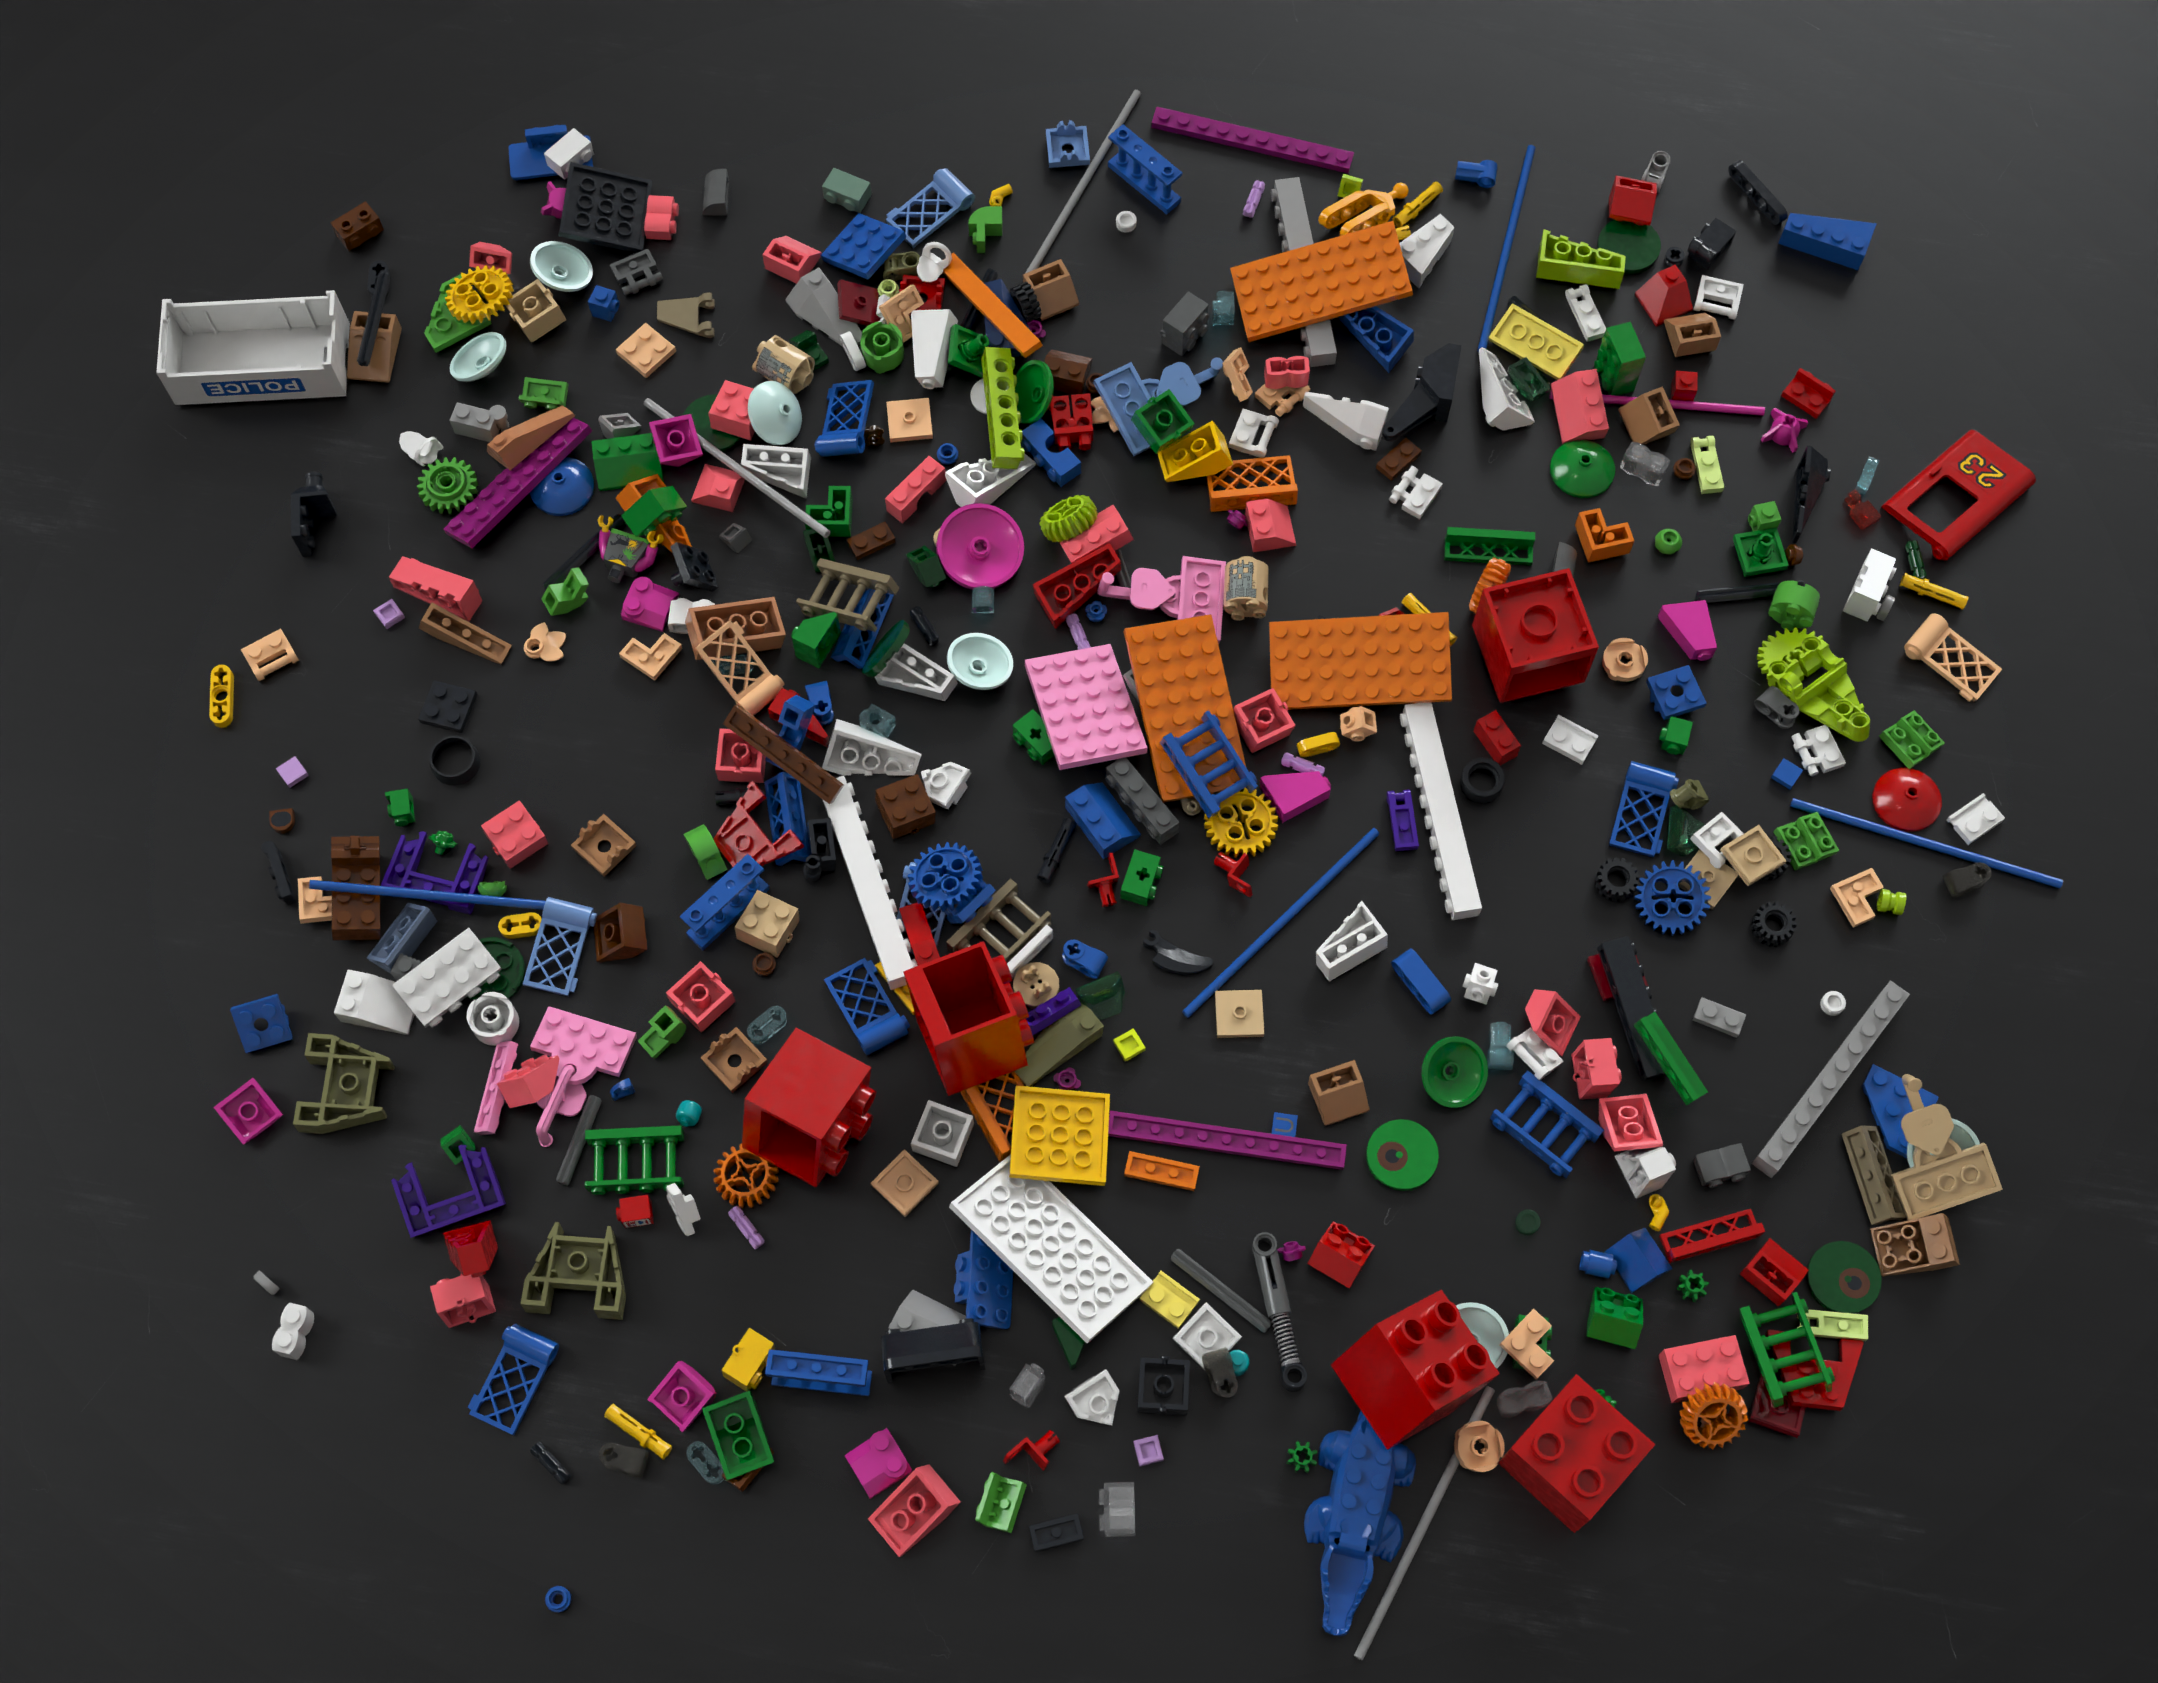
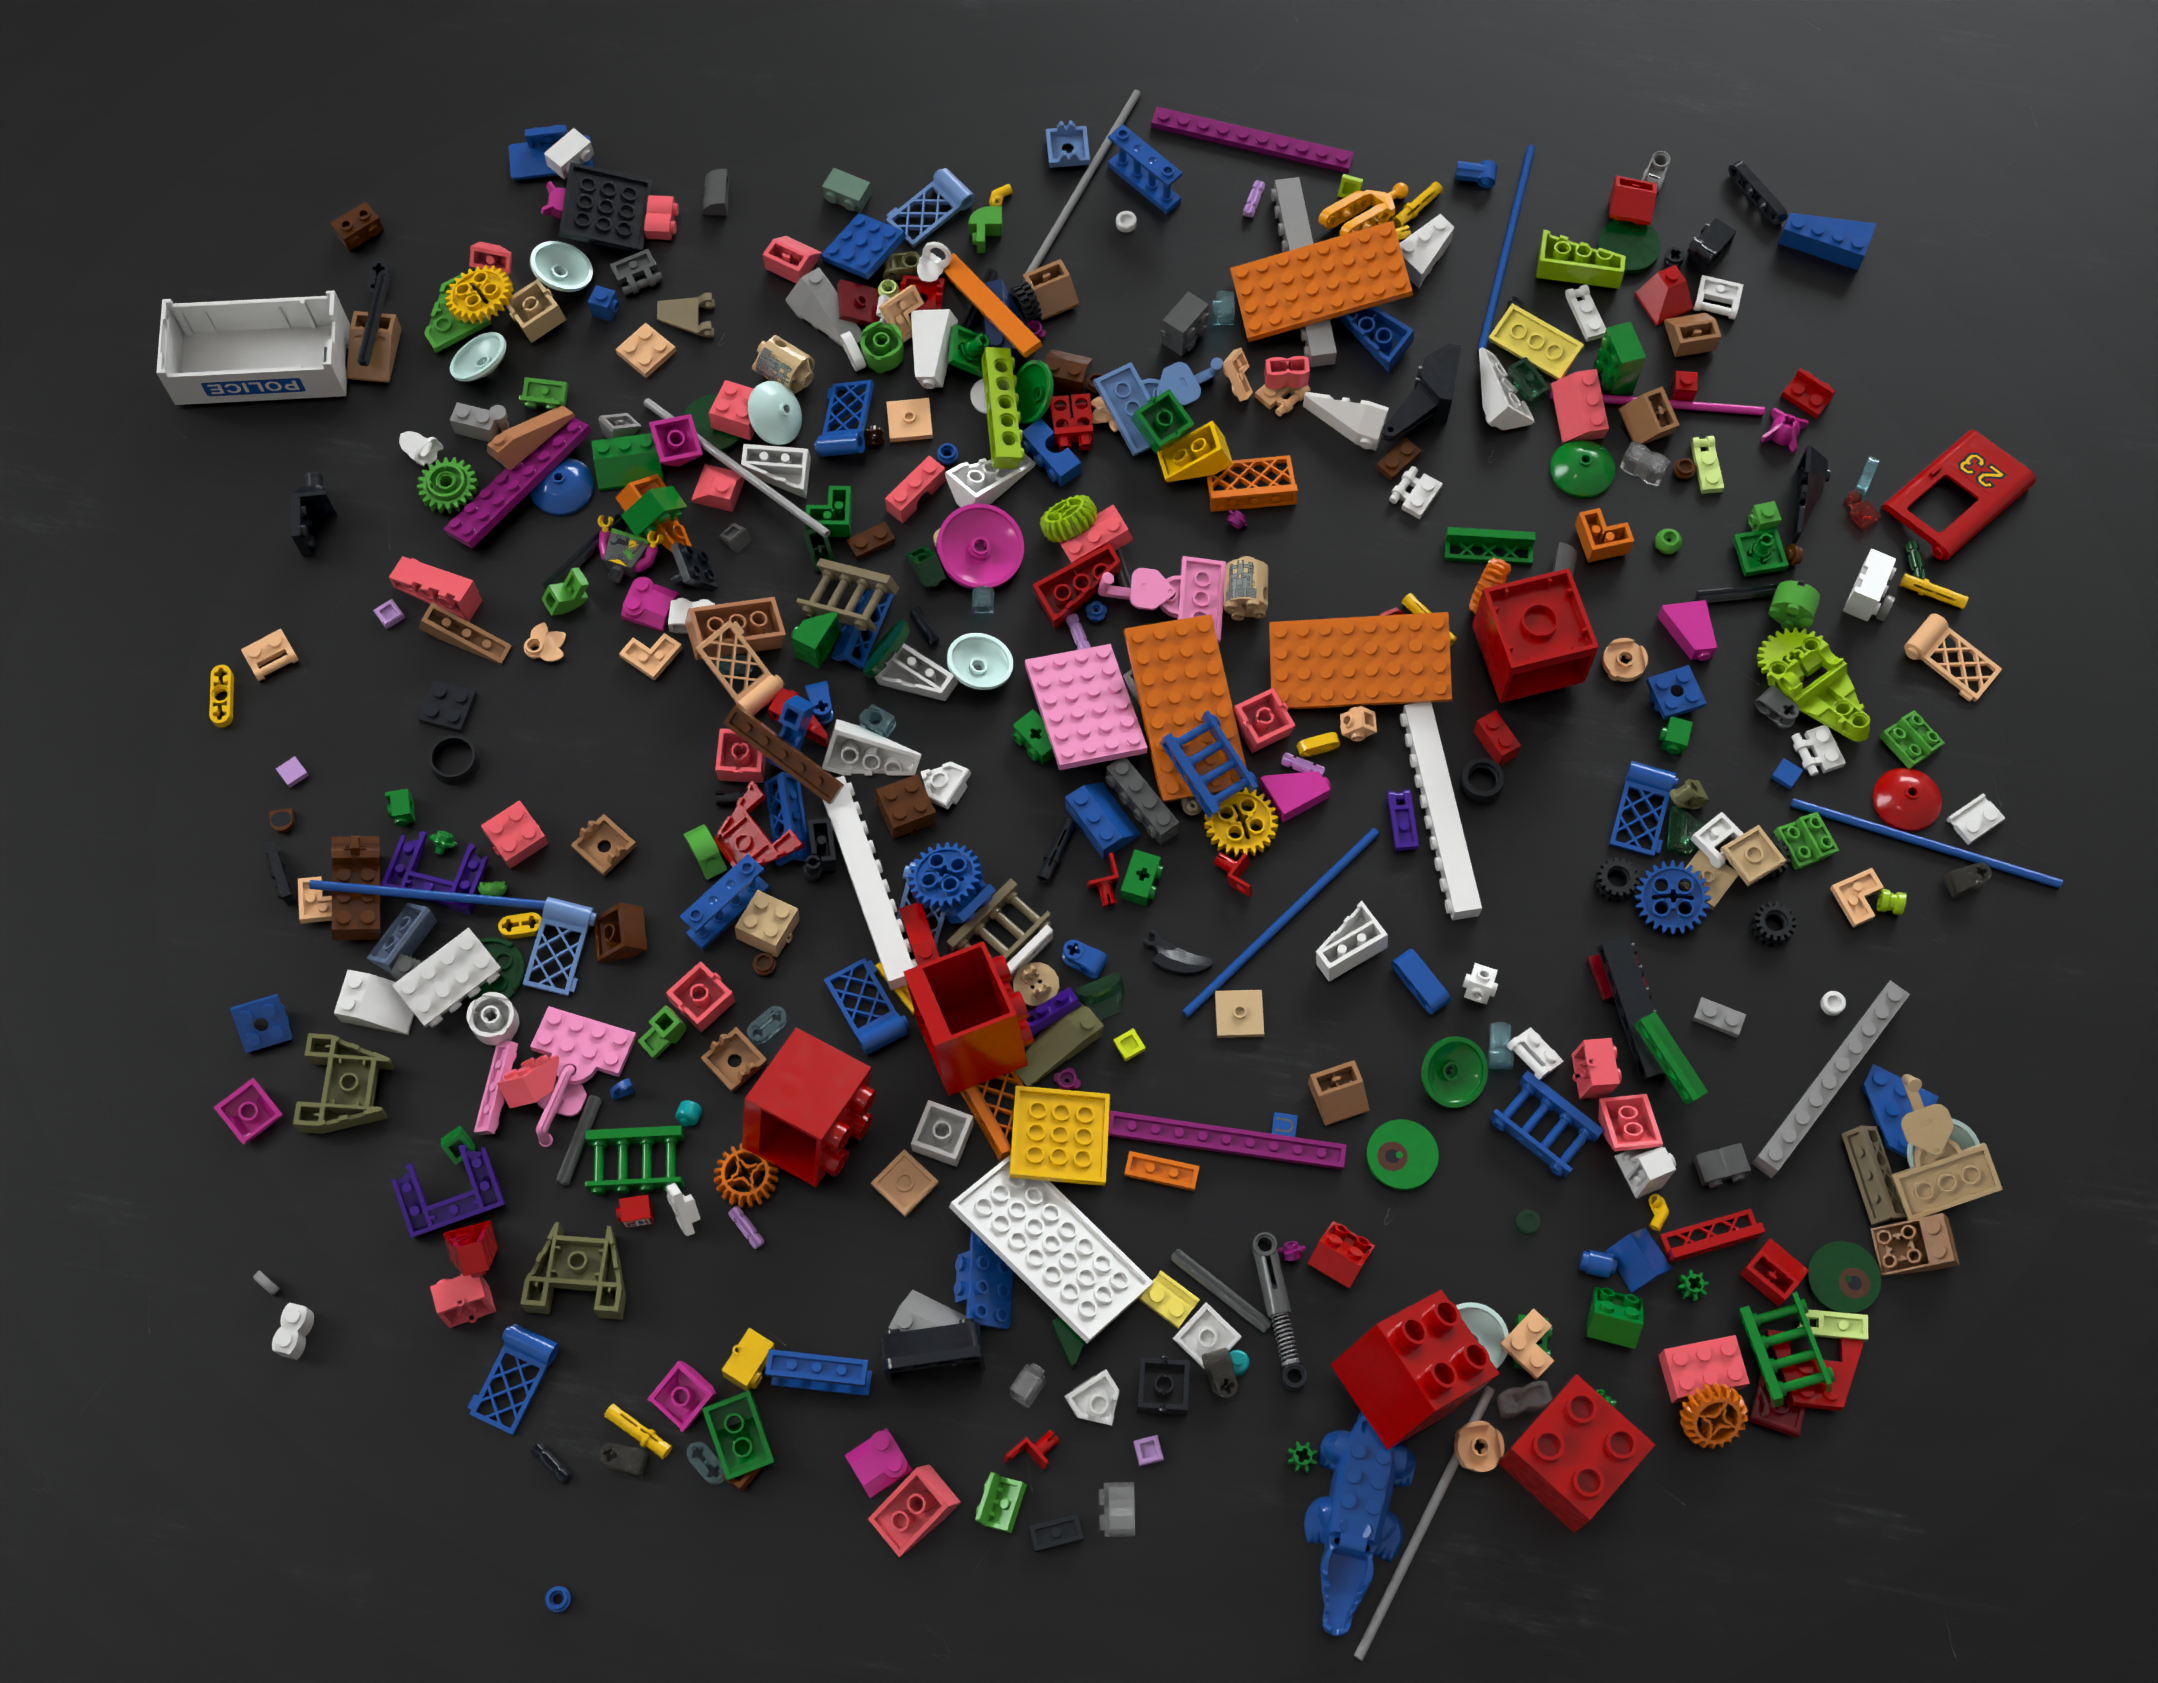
(808, 343): dark green slope -> none
(1246, 432): white plate -> none
(1269, 525): coral slope -> none
(1552, 1019): coral slope -> none
(1570, 739): white plate -> none

